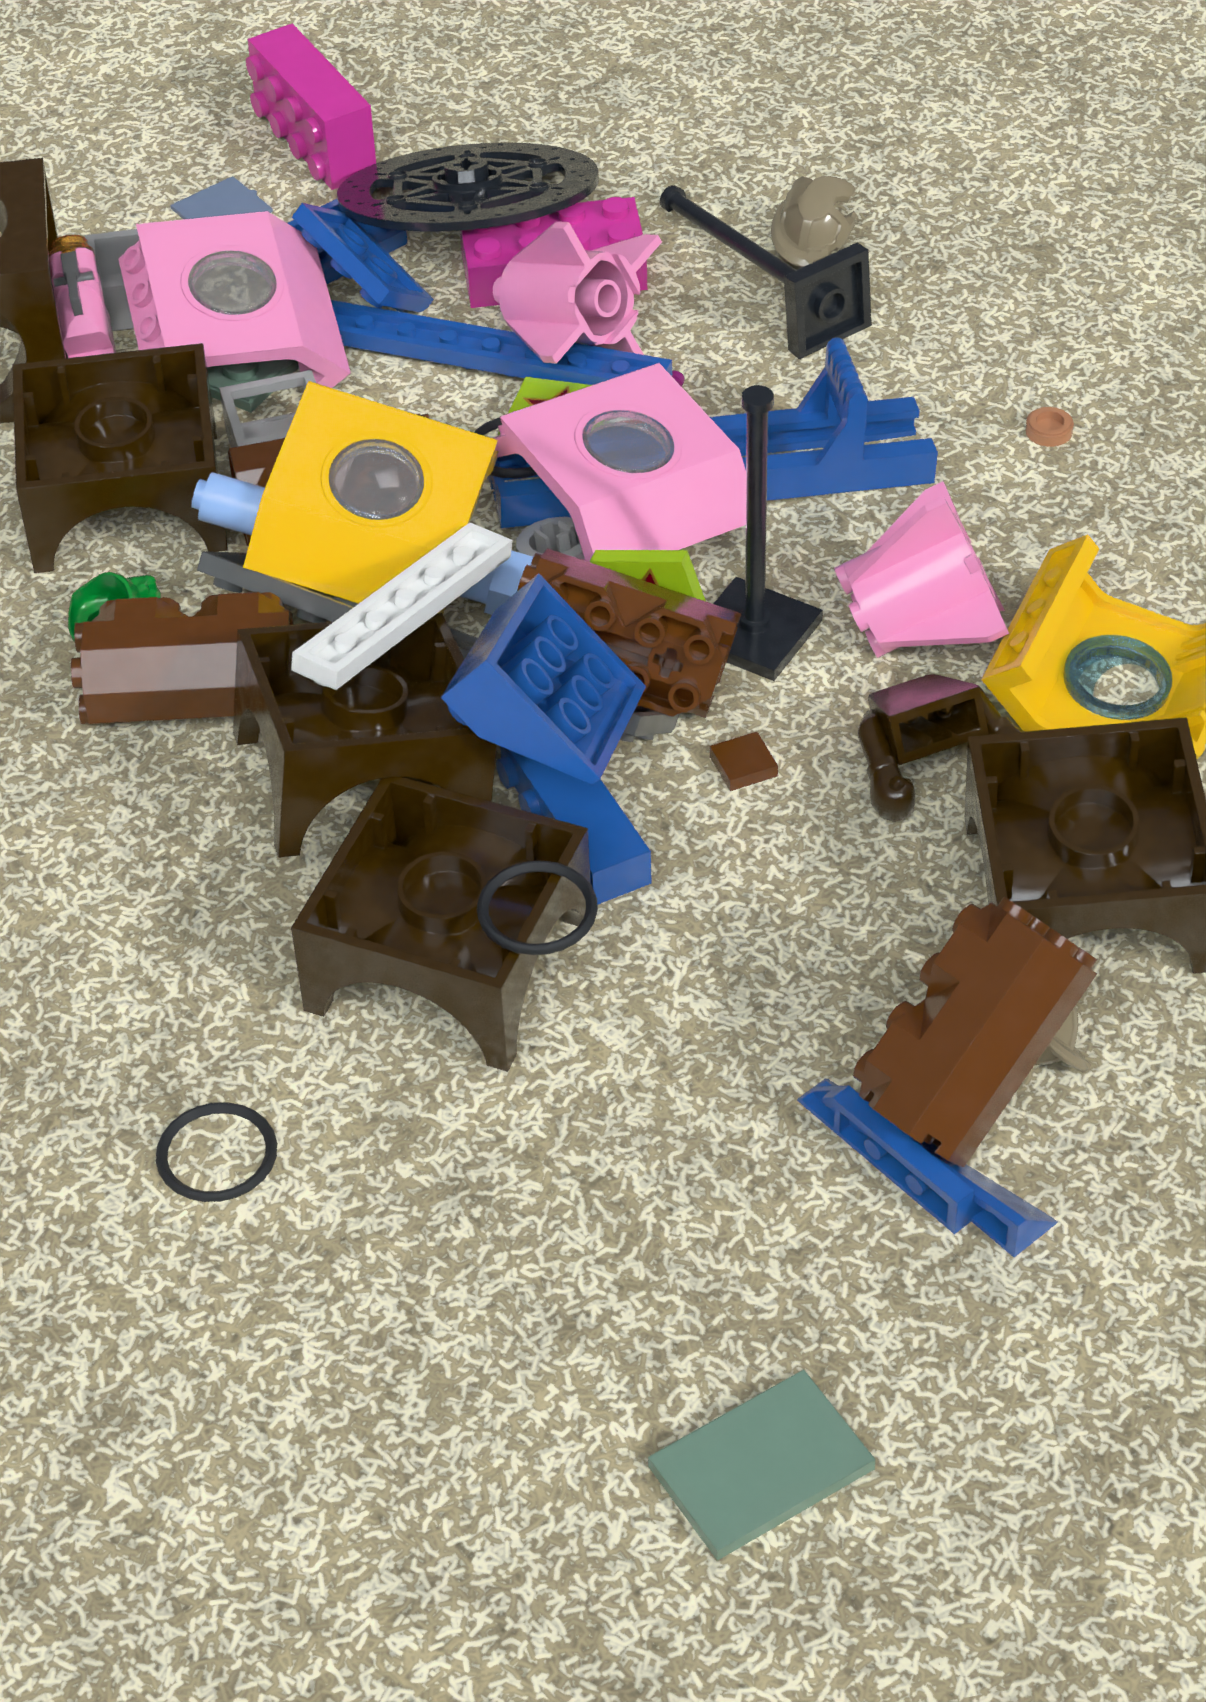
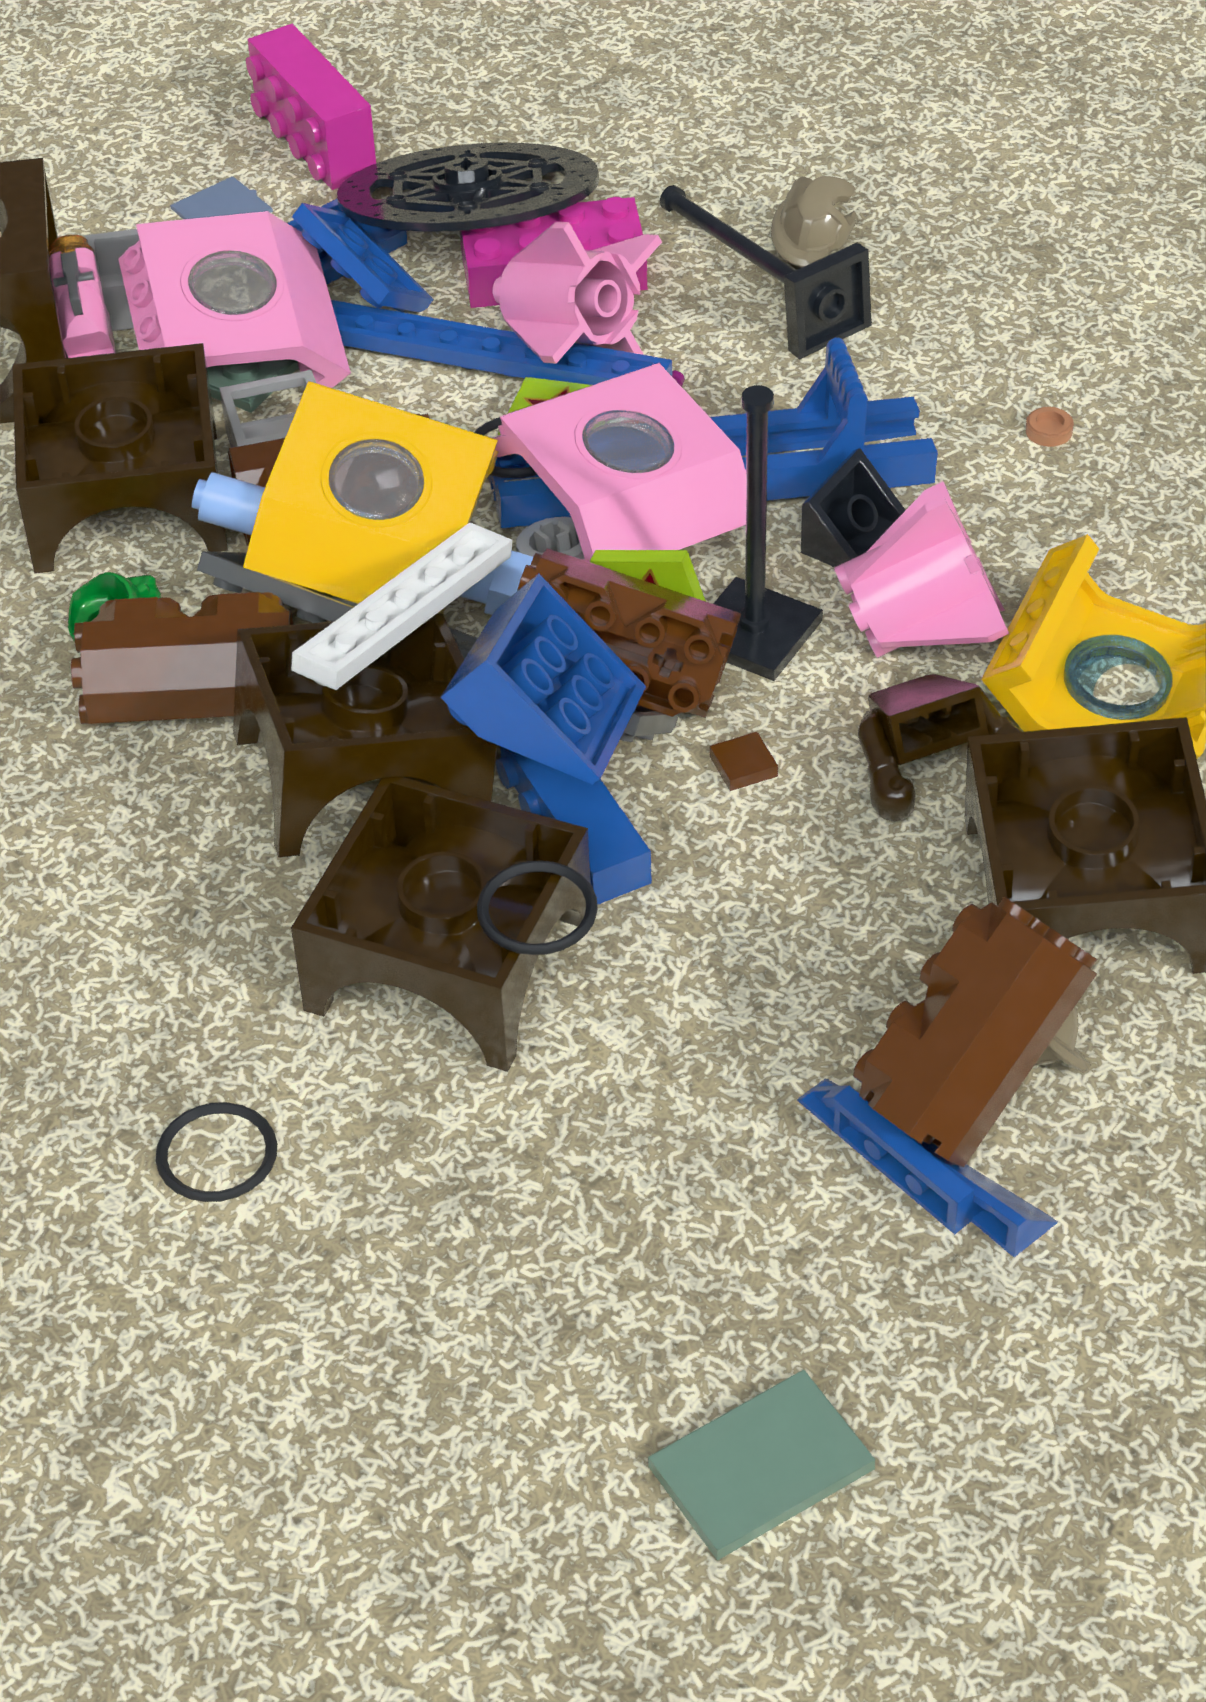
(848, 512): none -> black slope

